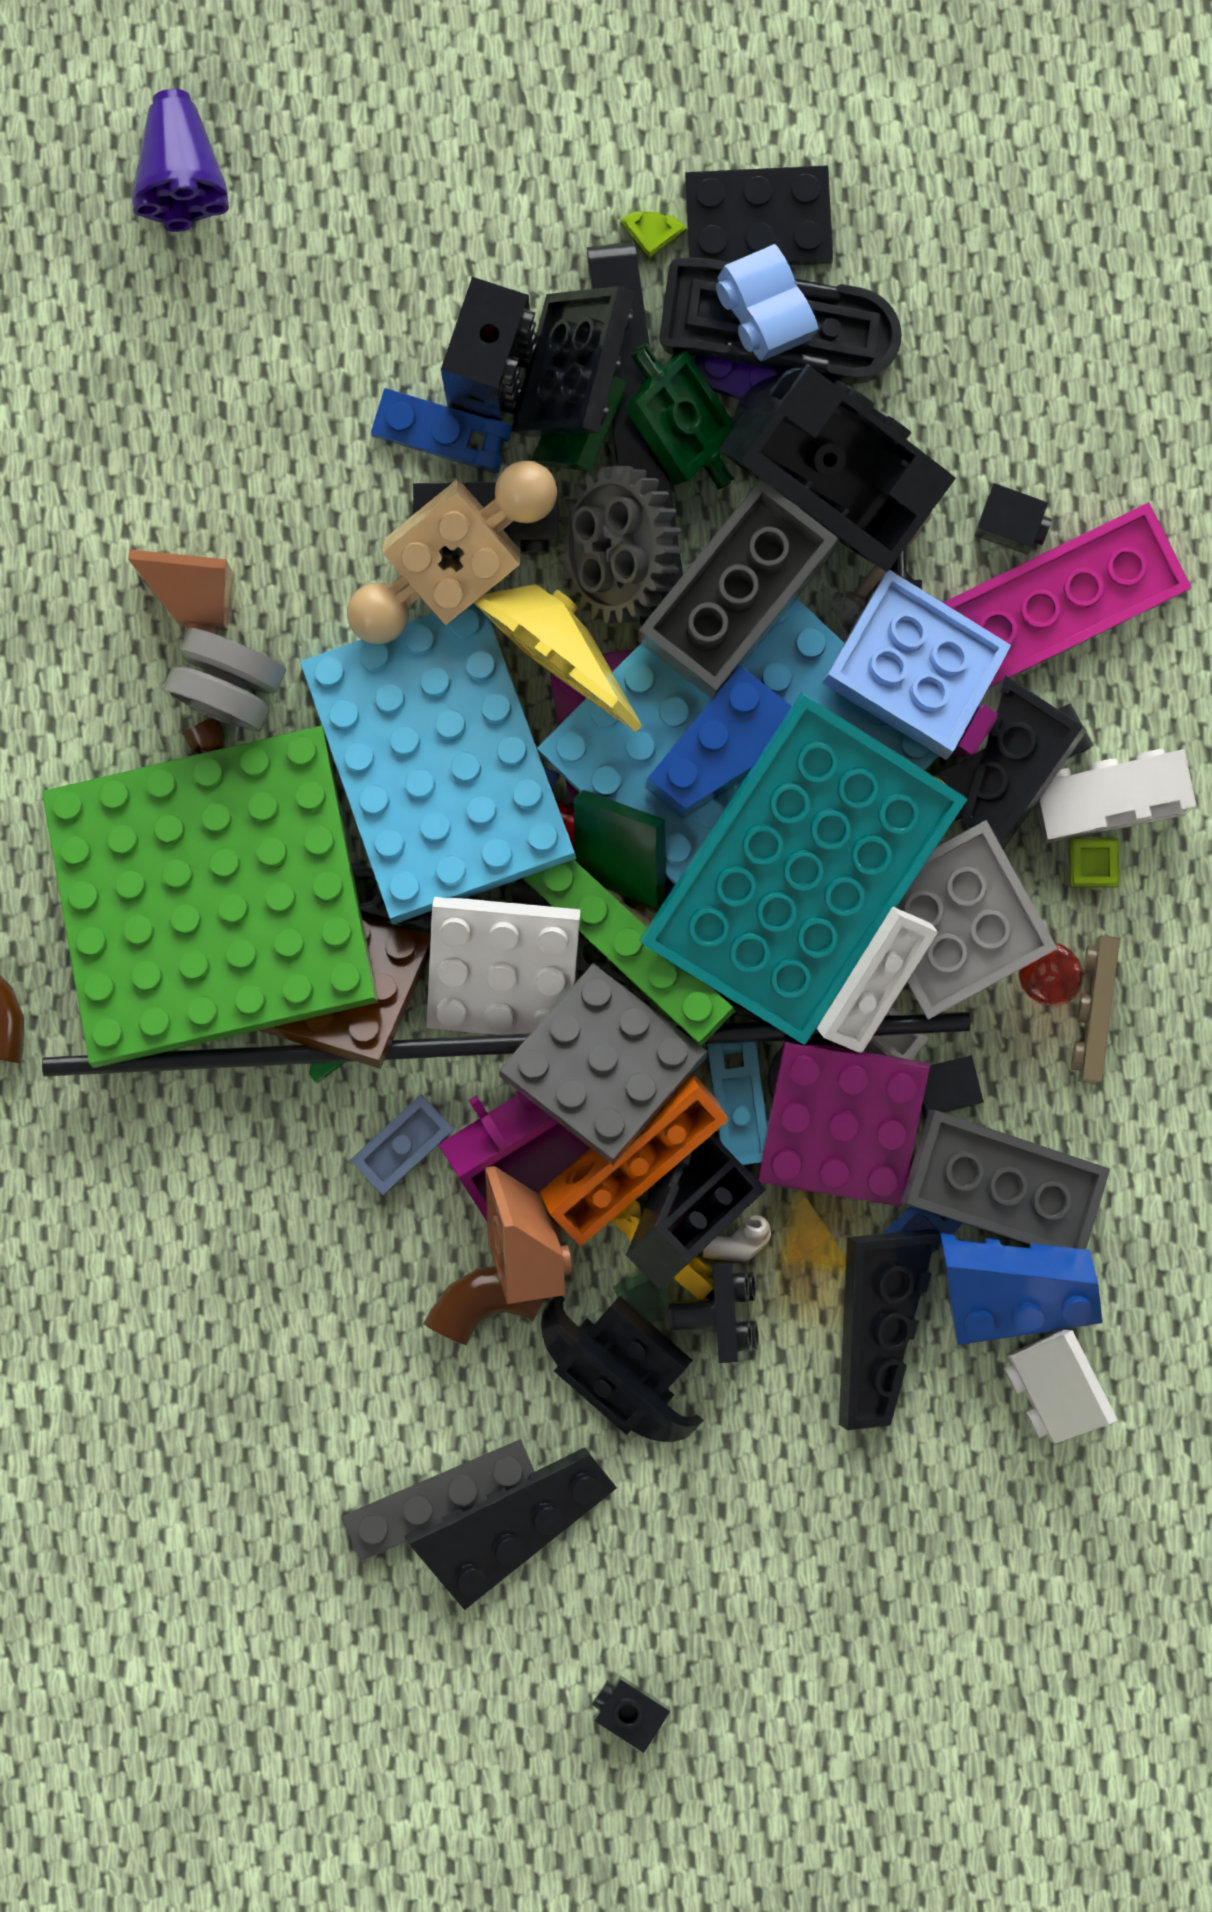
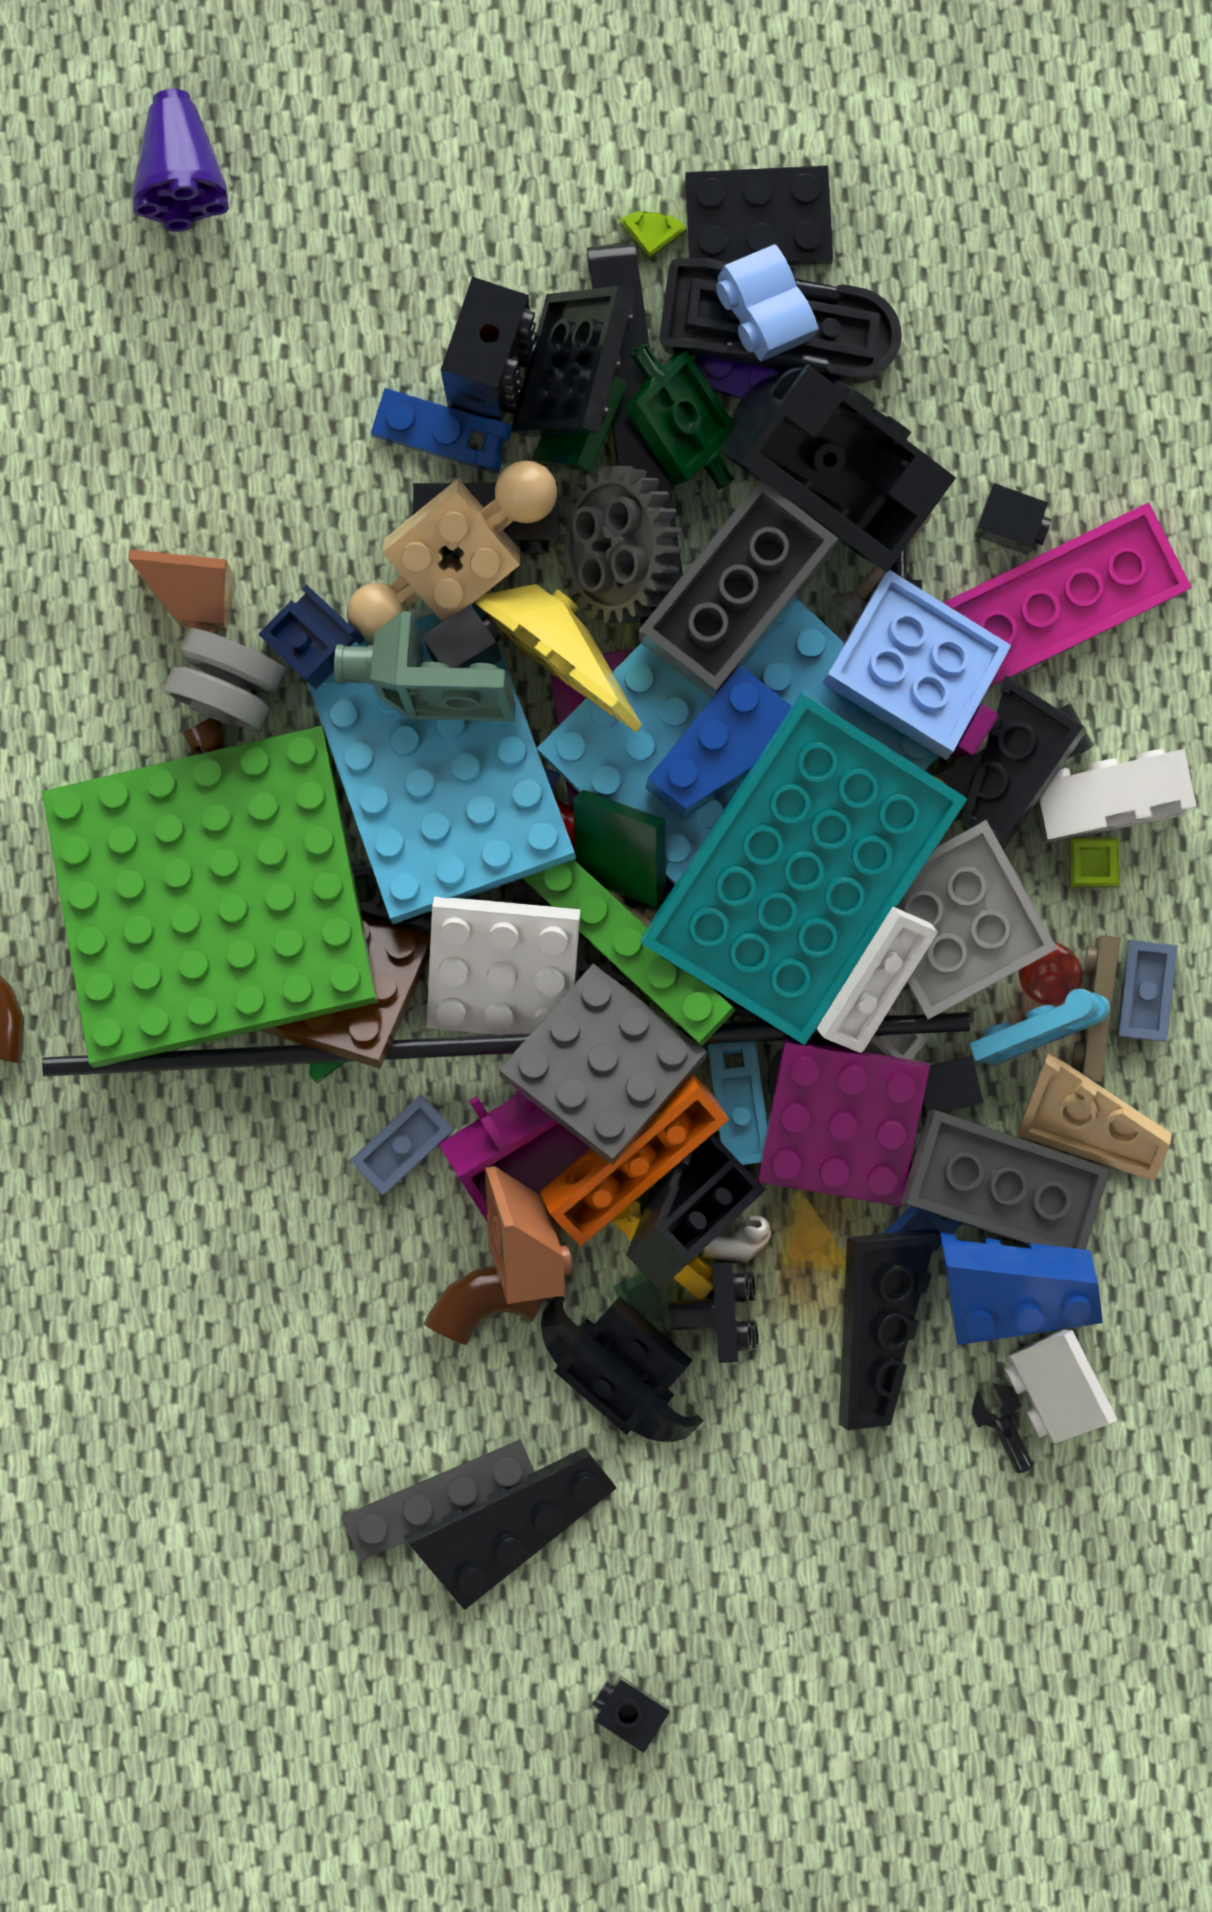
(308, 635): none -> dark blue plate
(425, 688): none -> sand green plate
(463, 640): none -> black brick
(1004, 1426): none -> black bar
(1042, 1027): none -> medium azure plate
(1090, 1122): none -> tan wing
(1147, 991): none -> sand blue plate

